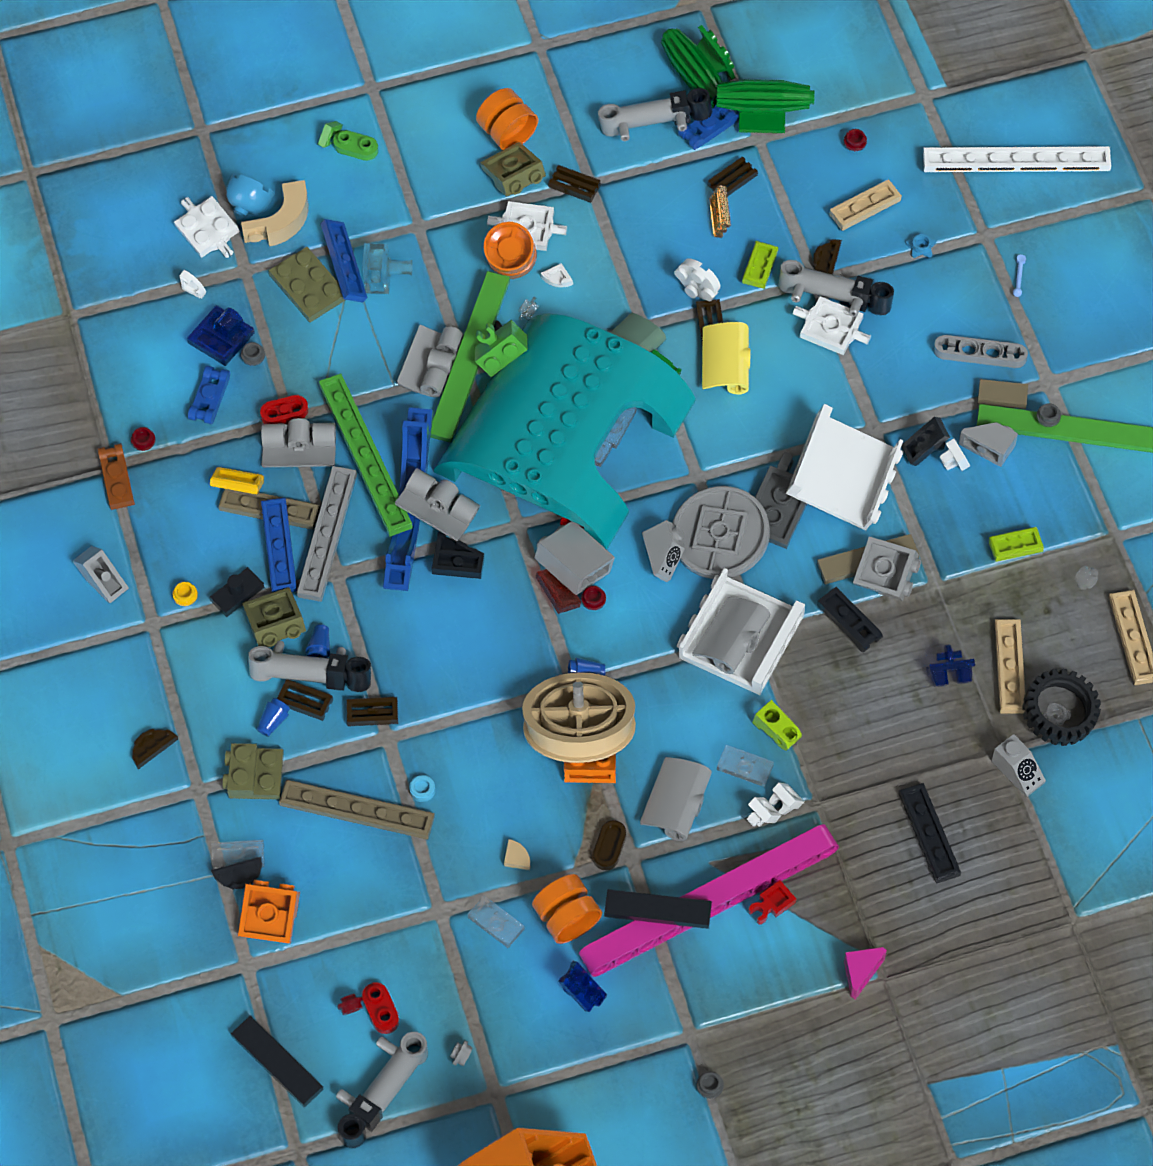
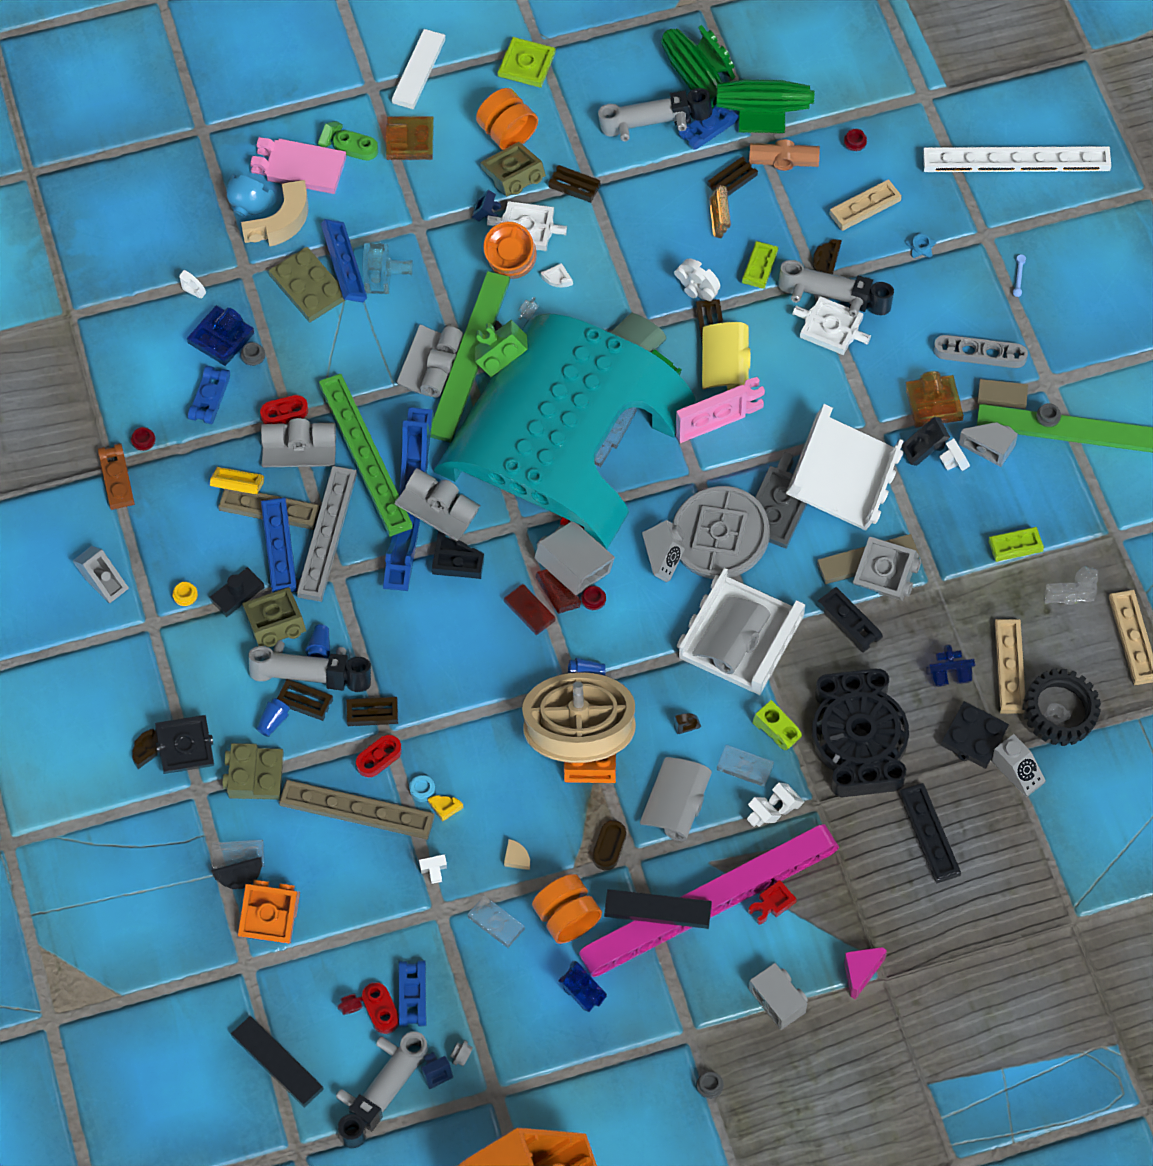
(184, 744): none -> black plate
(207, 227): white plate -> none
(299, 161): none -> bright pink tile
(377, 756): none -> red plate
(409, 138): none -> clear orange plate
(412, 993): none -> blue plate
(418, 69): none -> white tile
(433, 866): none -> white tile
(436, 1070): none -> dark blue tile
(445, 806): none -> yellow tile
(484, 206): none -> dark blue tile
(526, 62): none -> lime plate
(529, 609): none -> clear red plate
(686, 723): none -> dark brown tile
(718, 410): none -> bright pink tile
(778, 995): none -> light grey brick
(784, 155): none -> nougat piece
(855, 755): none -> black piece
(934, 397): none -> clear orange plate
(974, 735): none -> black plate
(1070, 592): none -> clear plate

